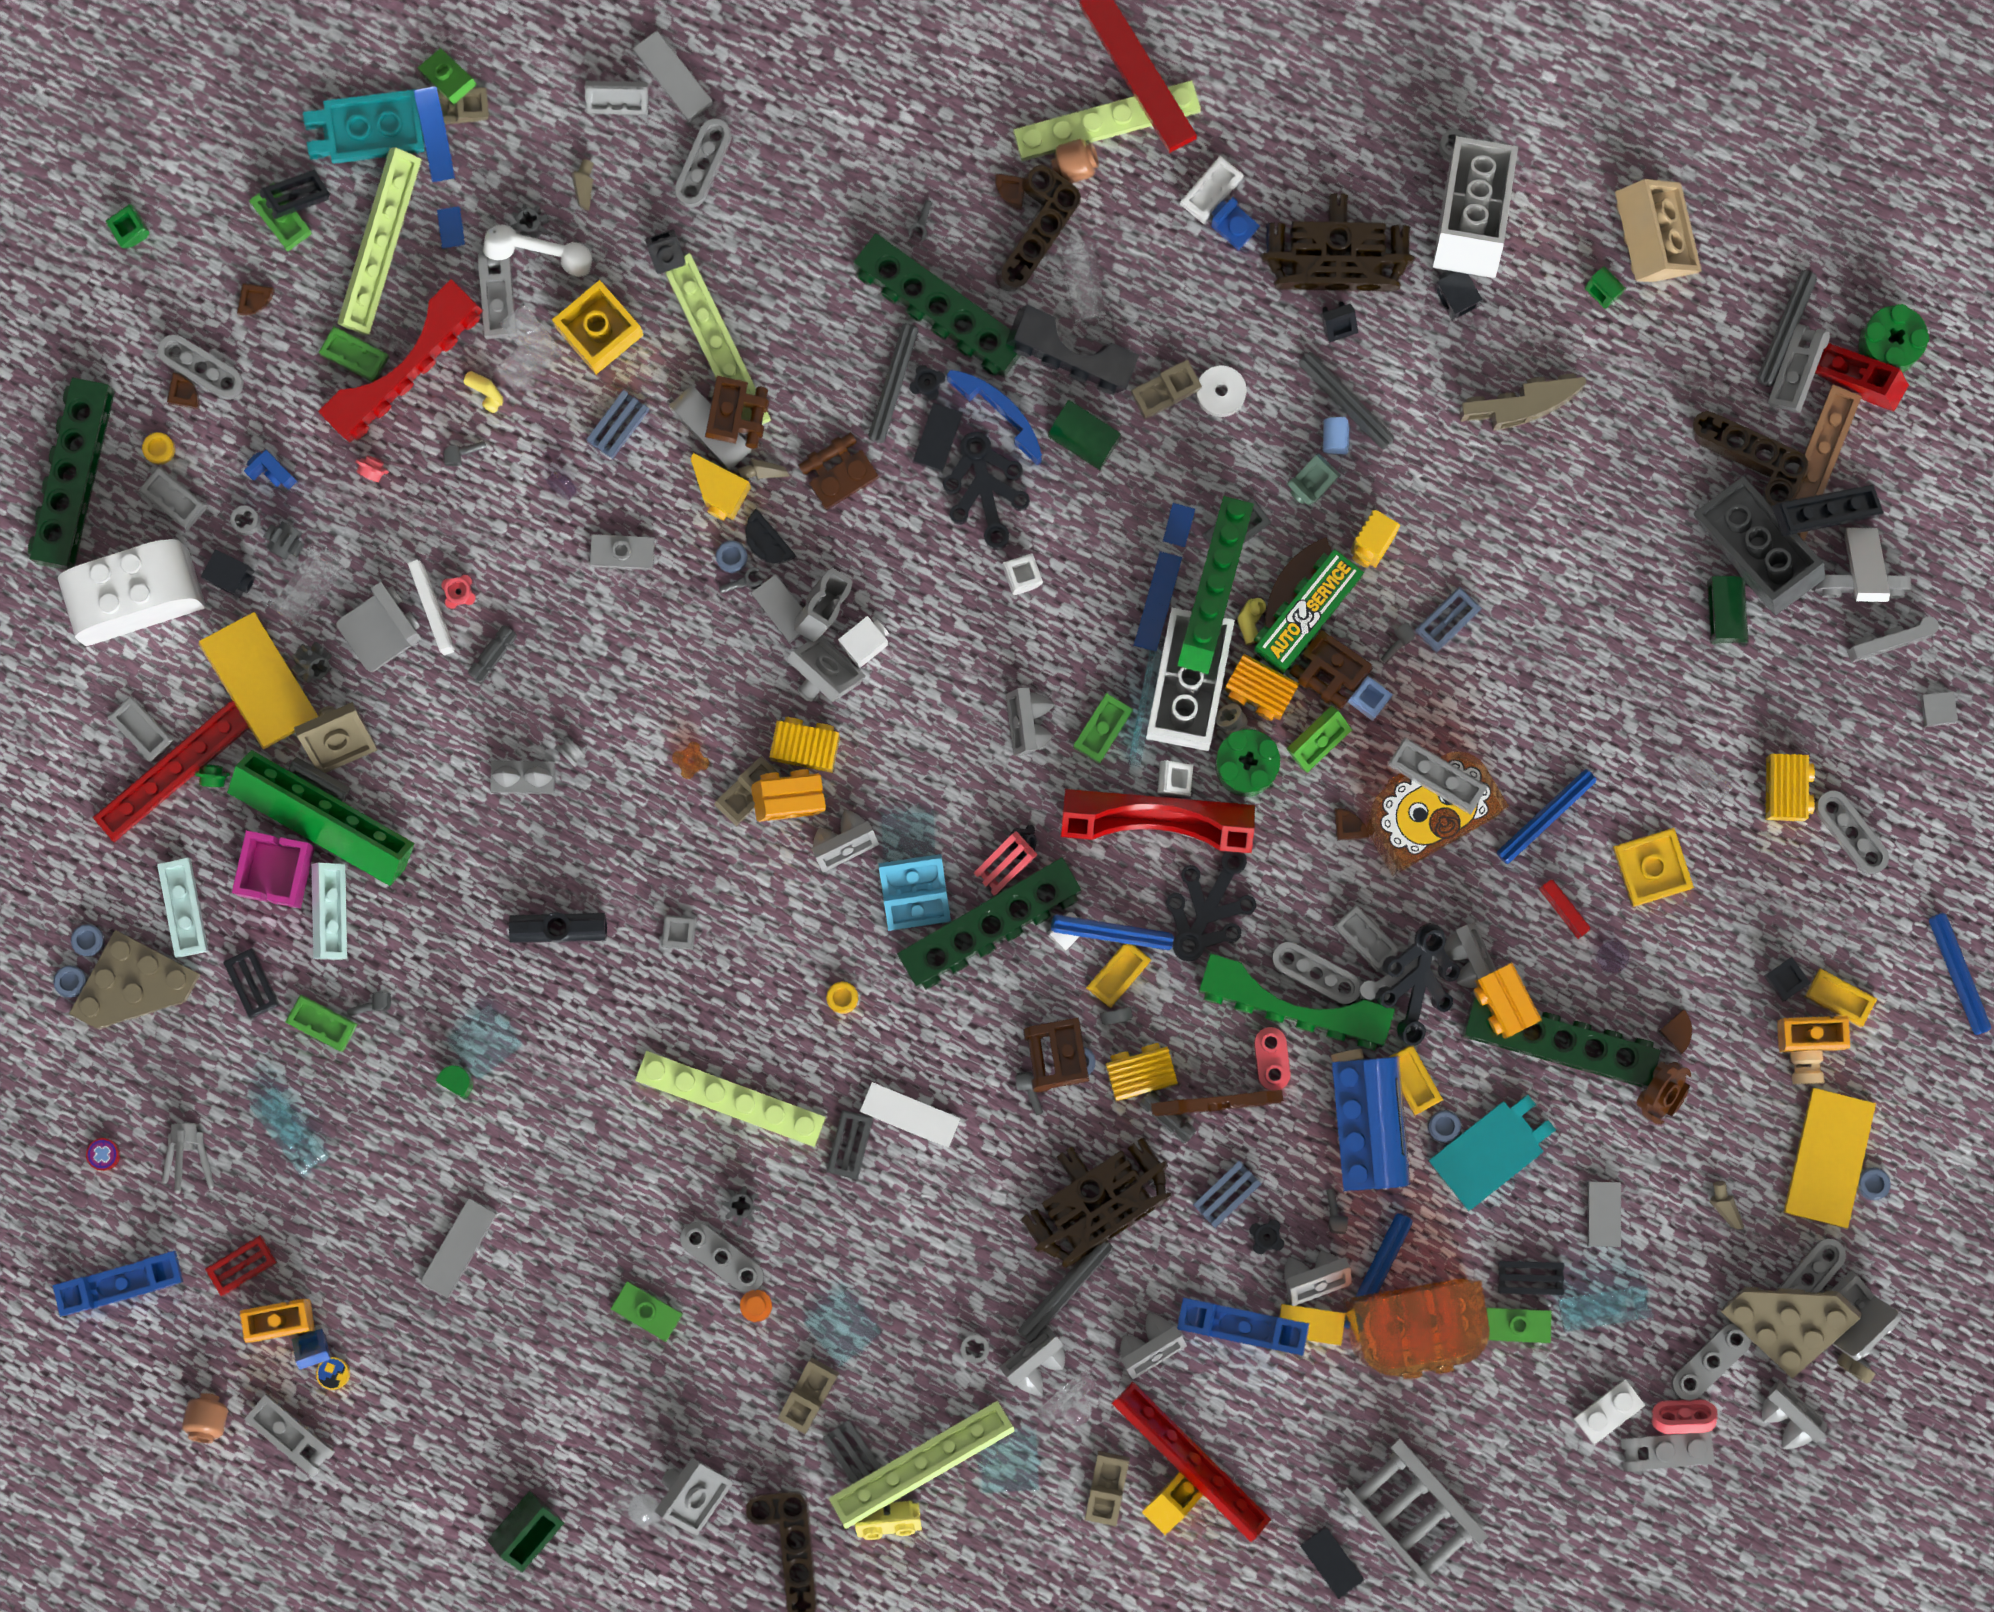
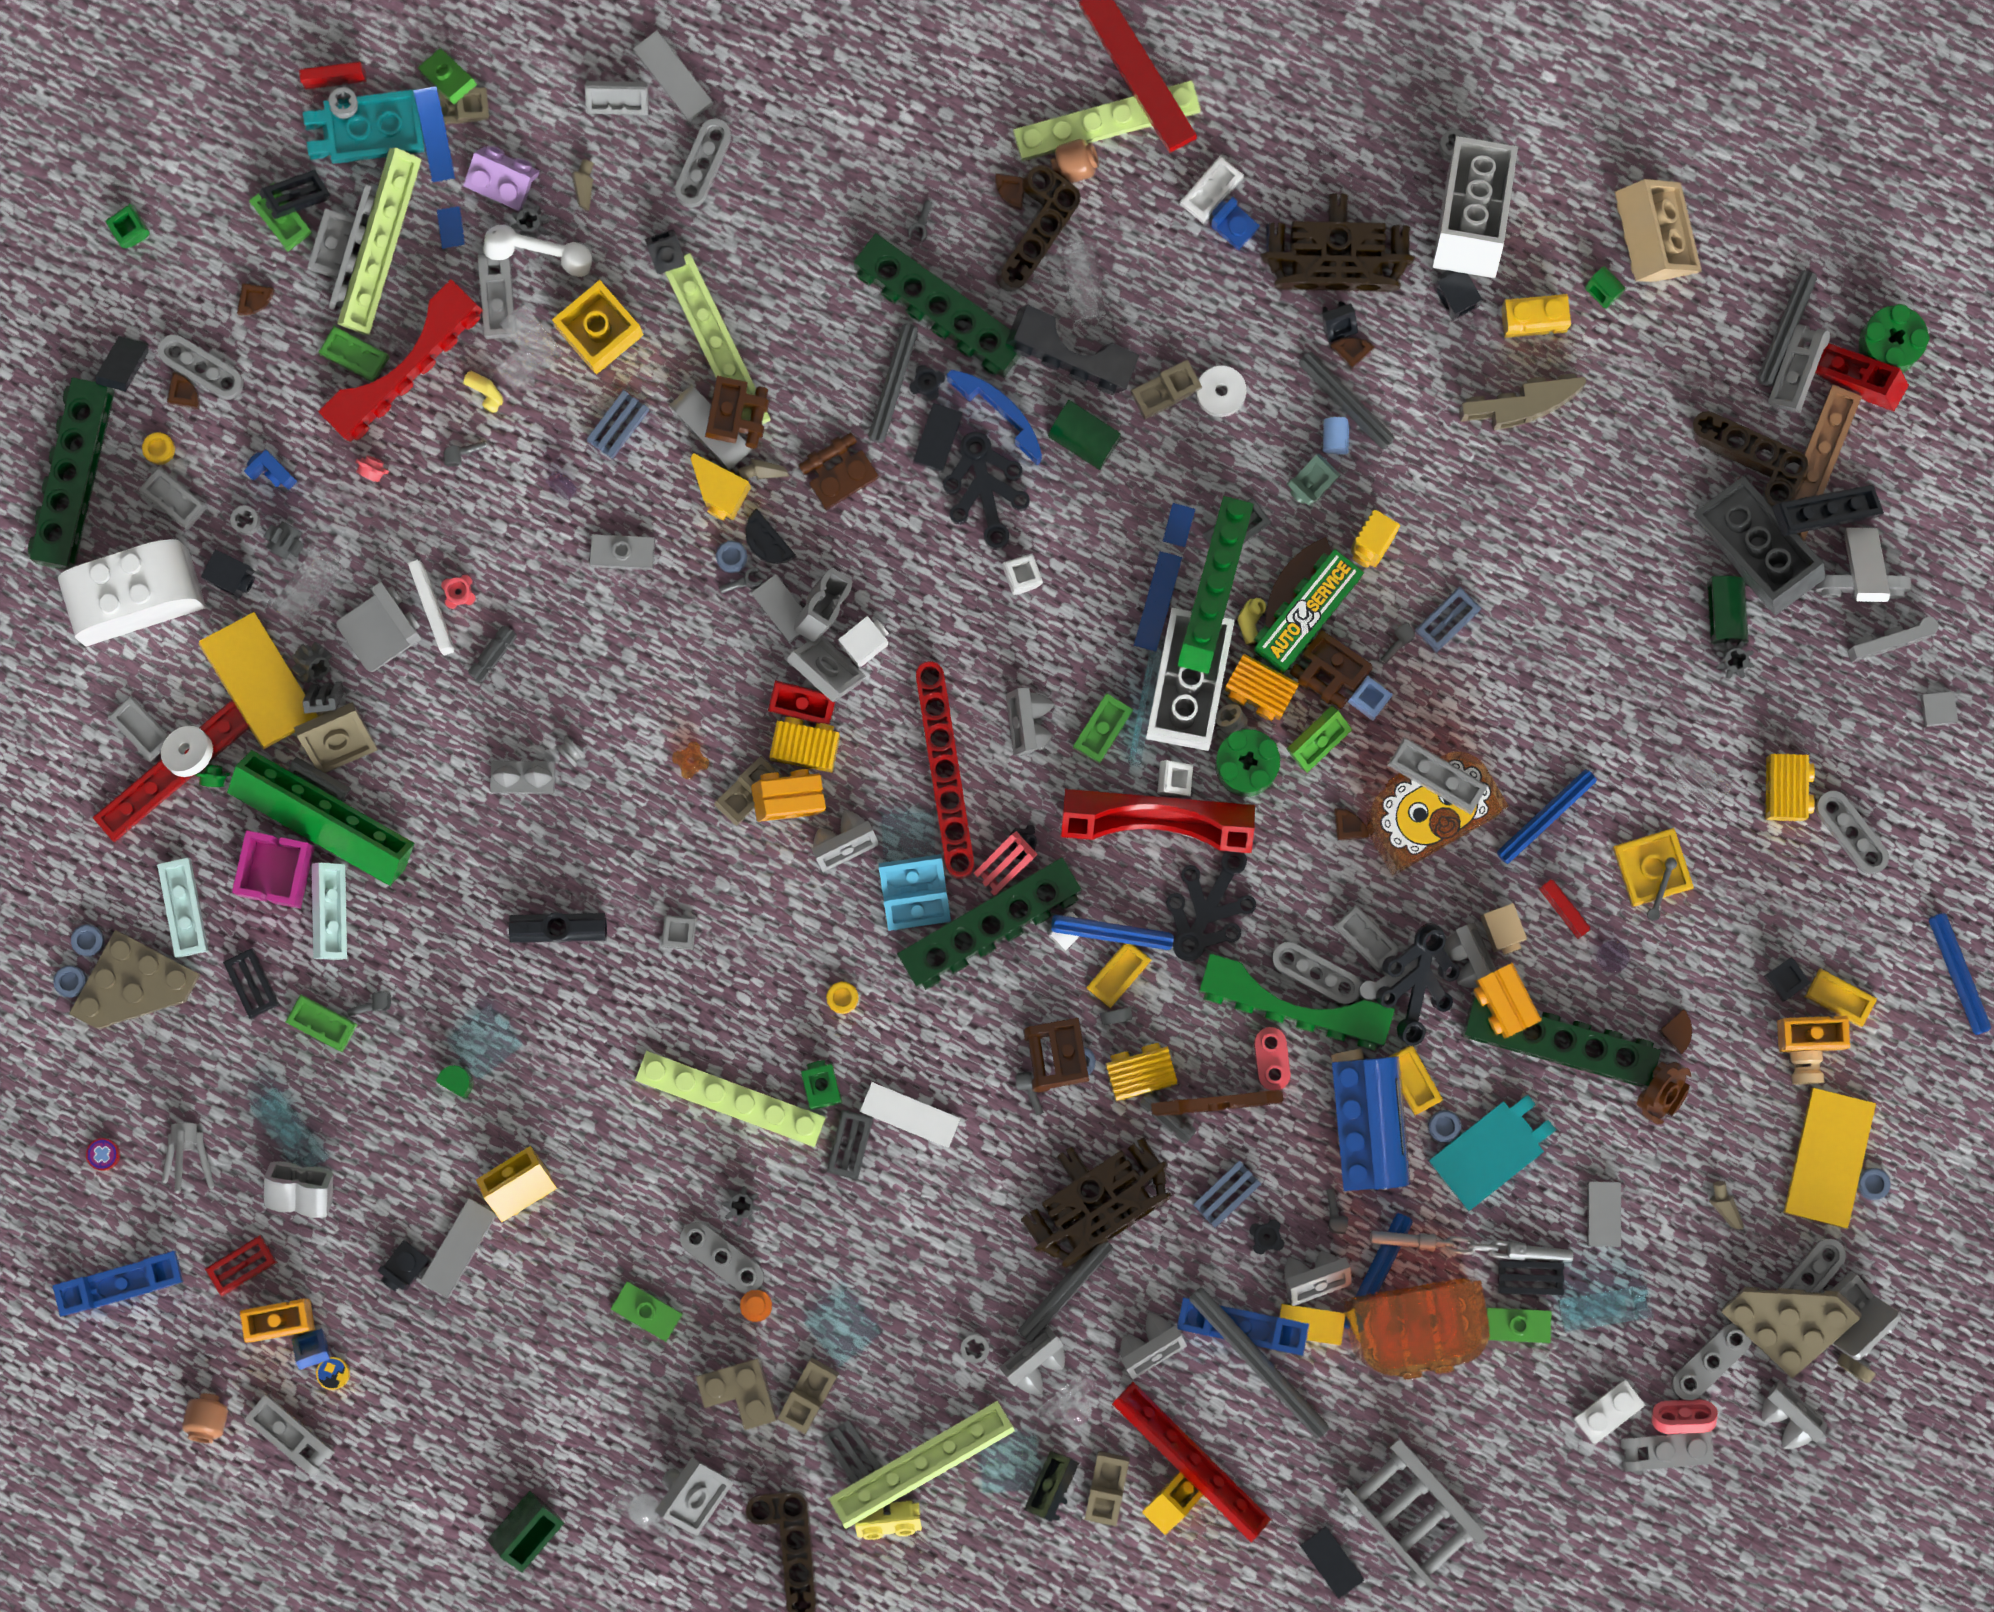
(122, 363): none -> black tile
(195, 759): none -> white piece
(298, 1189): none -> light grey brick
(319, 697): none -> dark grey tile
(332, 75): none -> red tile
(335, 243): none -> light grey bracket
(343, 92): none -> light grey bush
(403, 1267): none -> black bracket
(500, 177): none -> lavender bracket
(516, 1184): none -> brick
(744, 1383): none -> dark tan brick
(801, 703): none -> red slope
(816, 1098): none -> green brick
(941, 755): none -> red beam
(1051, 1486): none -> black plate
(1259, 1363): none -> dark grey axle
(1352, 350): none -> reddish brown tile
(1428, 1242): none -> light grey piece
(1504, 929): none -> tan brick
(1535, 315): none -> yellow brick
(1654, 913): none -> dark grey hinge
(1742, 663): none -> dark grey gear

